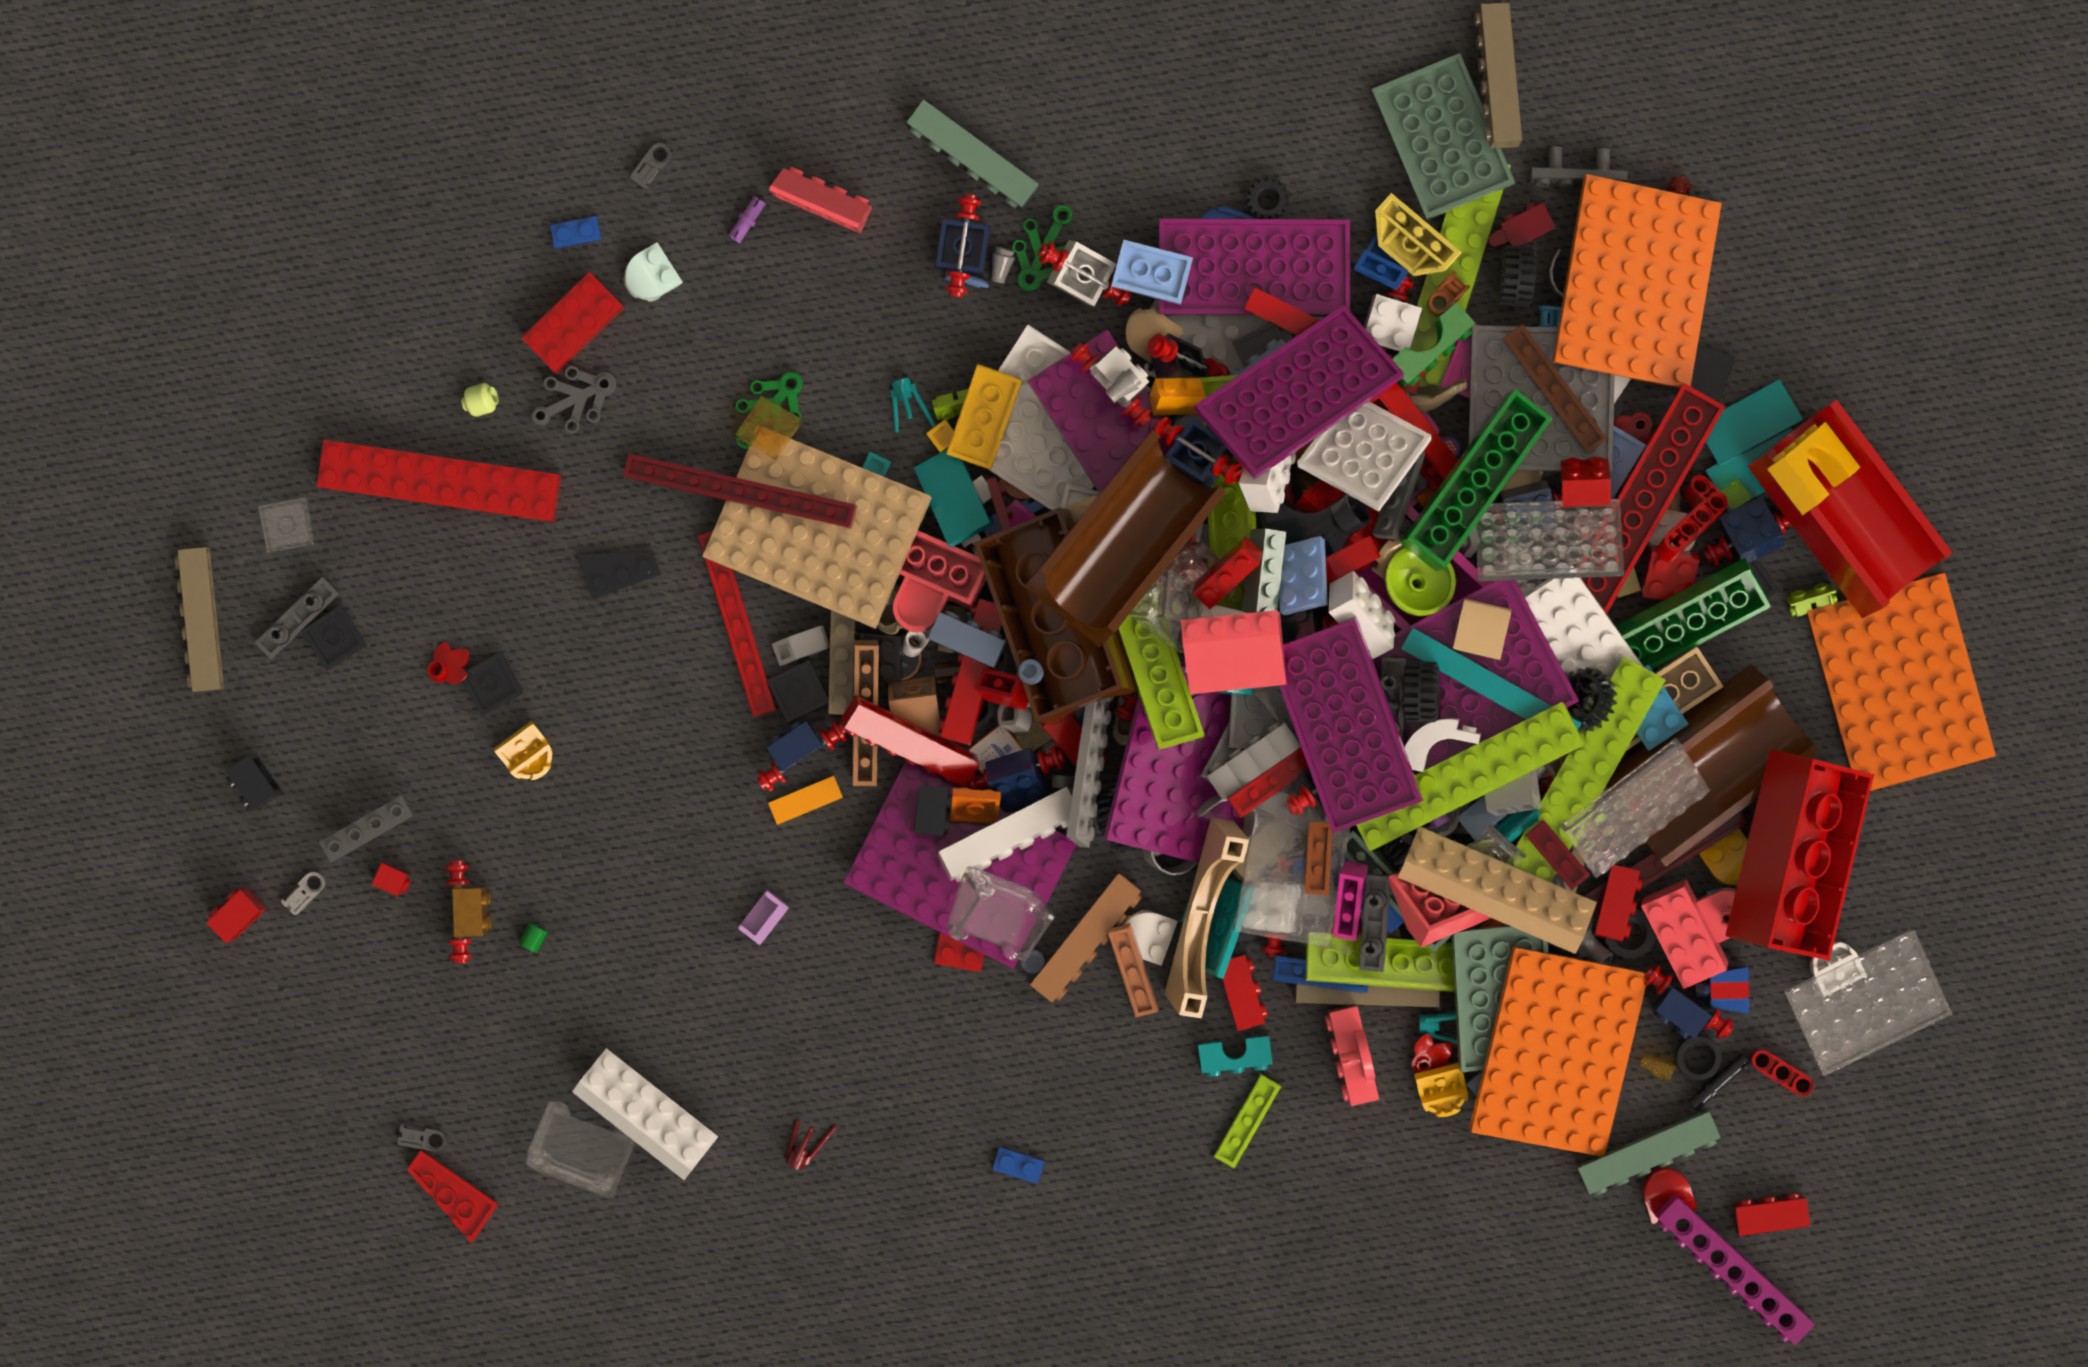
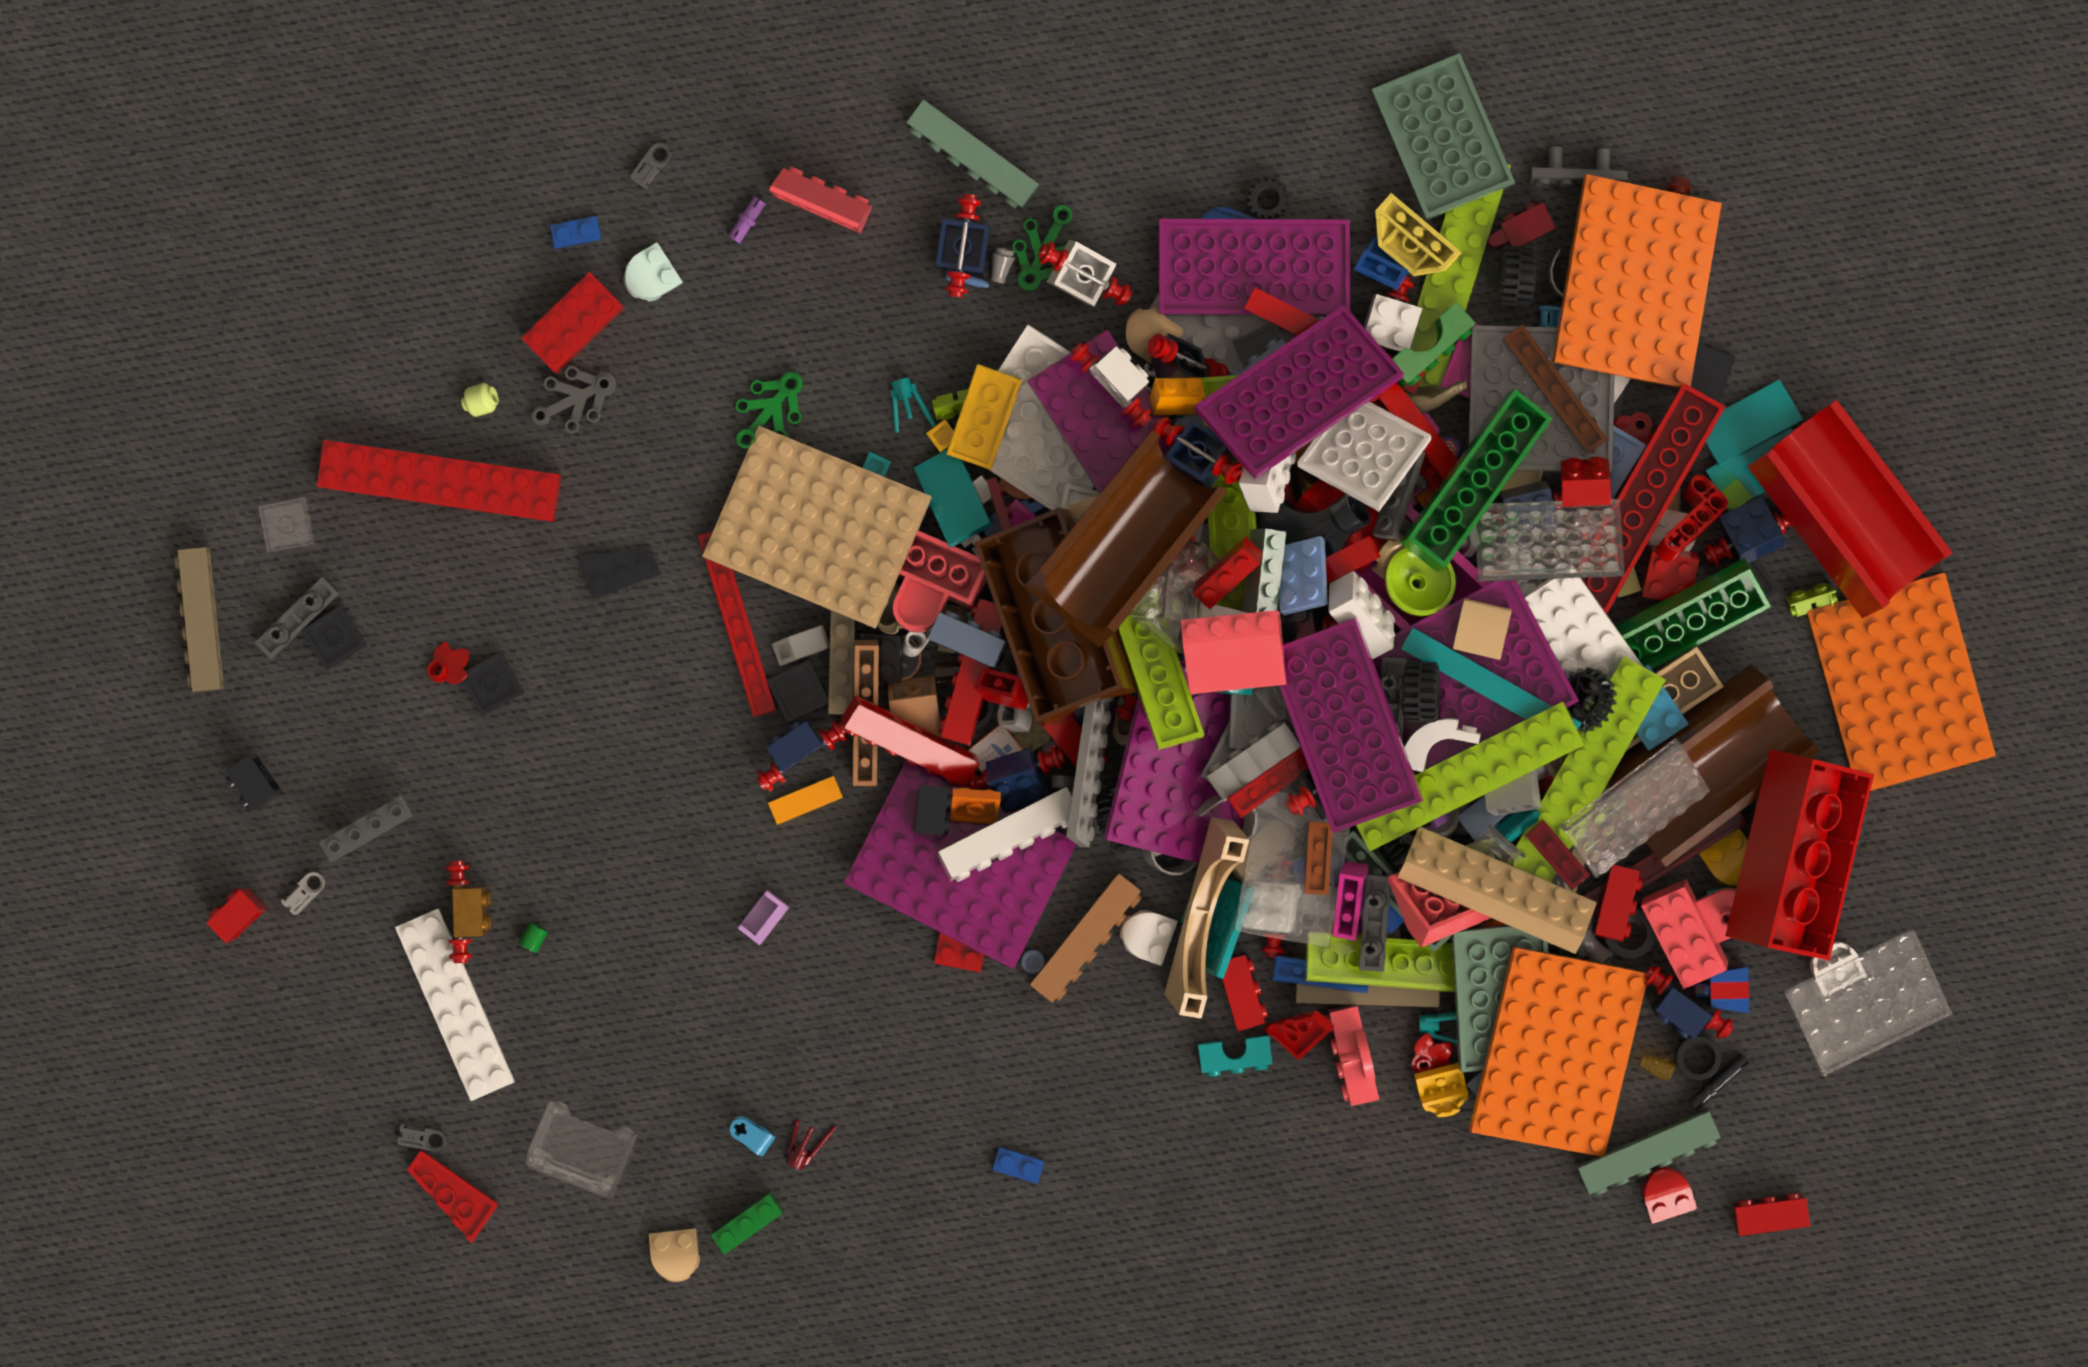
(392, 879): red brick -> none
(455, 1005): none -> white plate
(526, 753): yellow slope -> none
(645, 1114): white brick -> none
(675, 1254): none -> tan slope
(740, 491): dark red plate -> none
(747, 1223): none -> green brick
(755, 1138): none -> dark azure piece
(768, 428): clear yellow plate -> none
(998, 913): clear windscreen -> none
(1030, 671): sand blue tile -> none
(1123, 385): light grey cone -> none
(1133, 970): nougat tile -> none
(1152, 272): light blue plate -> none
(1247, 1121): lime tile -> none
(1299, 1032): none -> red wing
(1449, 291): dark orange piece -> none
(1499, 75): dark tan brick -> none
(1676, 1209): magenta brick -> none
(1790, 1080): red beam -> none
(1795, 475): yellow arch -> none

